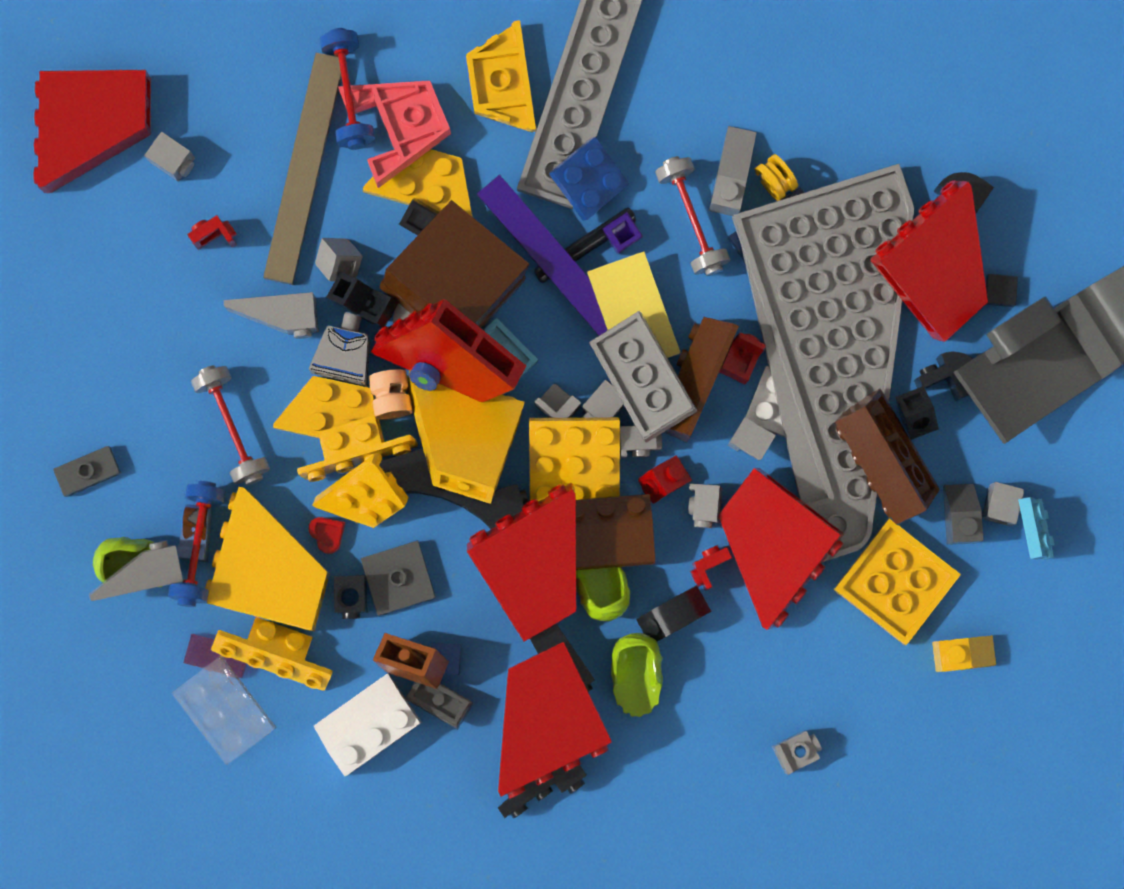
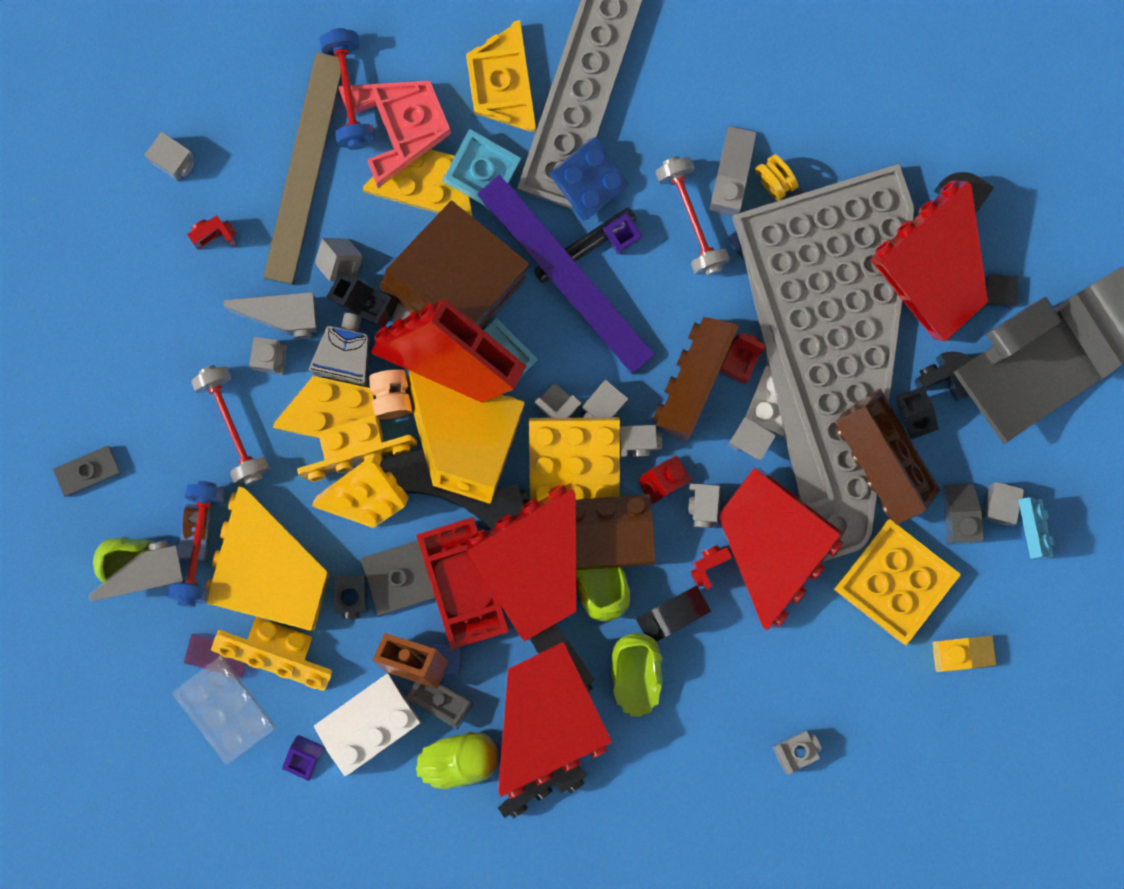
(87, 120): red slope -> none
(268, 356): none -> light grey brick
(303, 757): none -> dark purple slope
(327, 533): red tile -> none
(417, 216): black tile -> none
(425, 376): blue tile -> none
(458, 761): none -> lime hair
(462, 595): none -> red slope
(477, 164): none -> medium azure plate
(628, 288): light yellow piece -> none
(643, 376): light grey tile -> none

